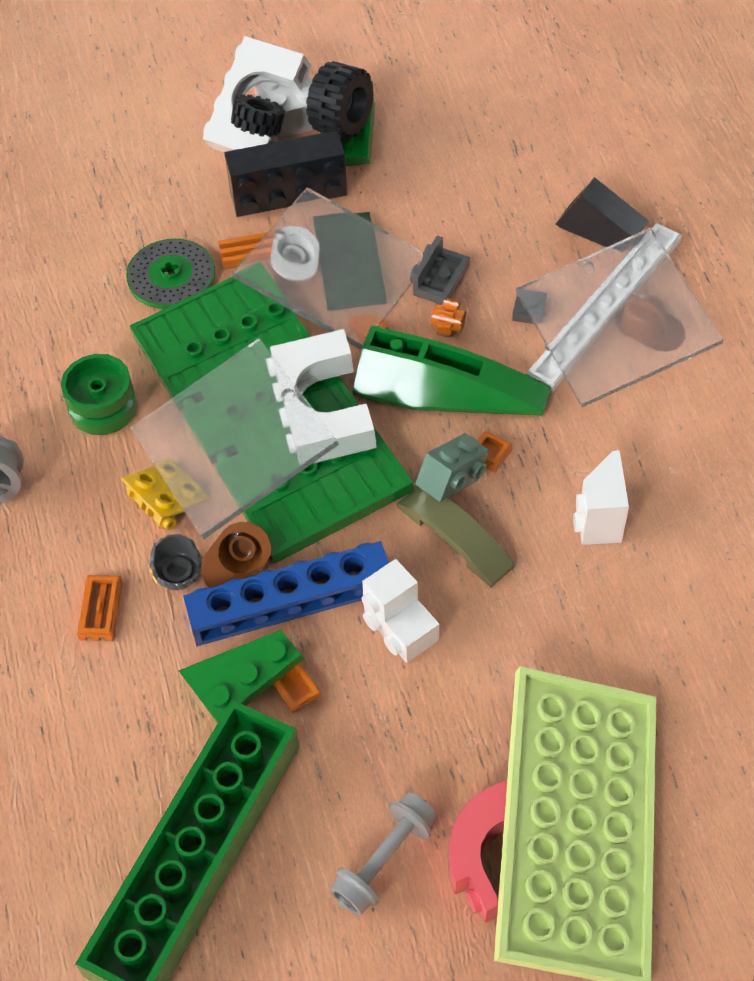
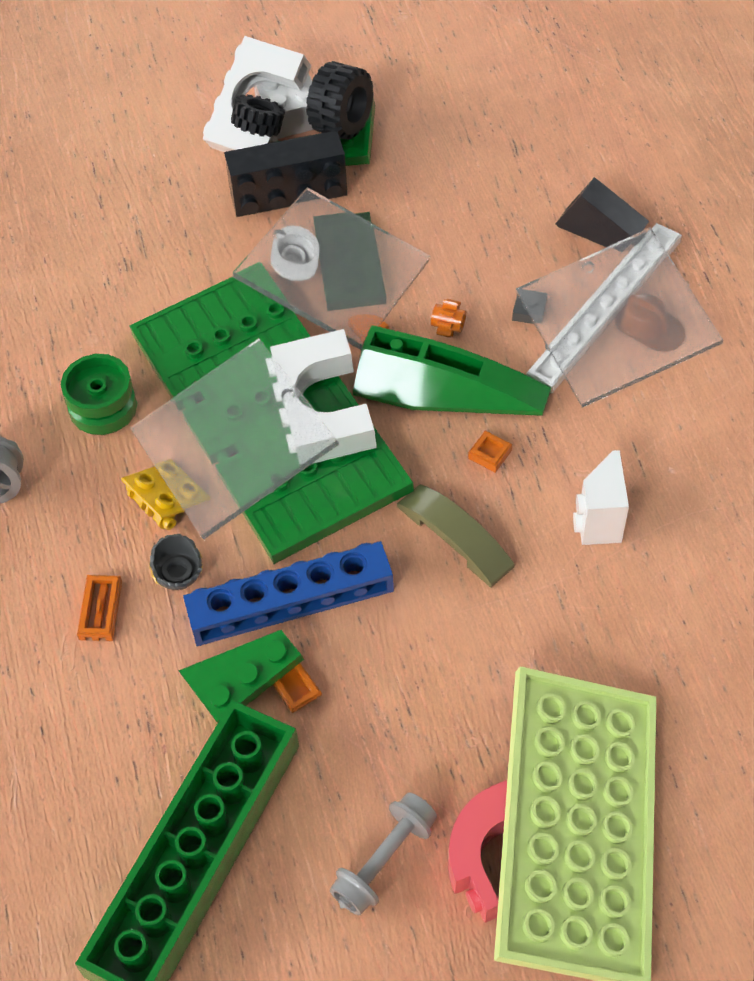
(150, 268): piece -> none
(236, 246): orange tile -> none
(236, 554): dark orange piece -> none
(394, 611): white brick -> none
(438, 272): dark grey bracket -> none
(452, 467): sand green brick -> none

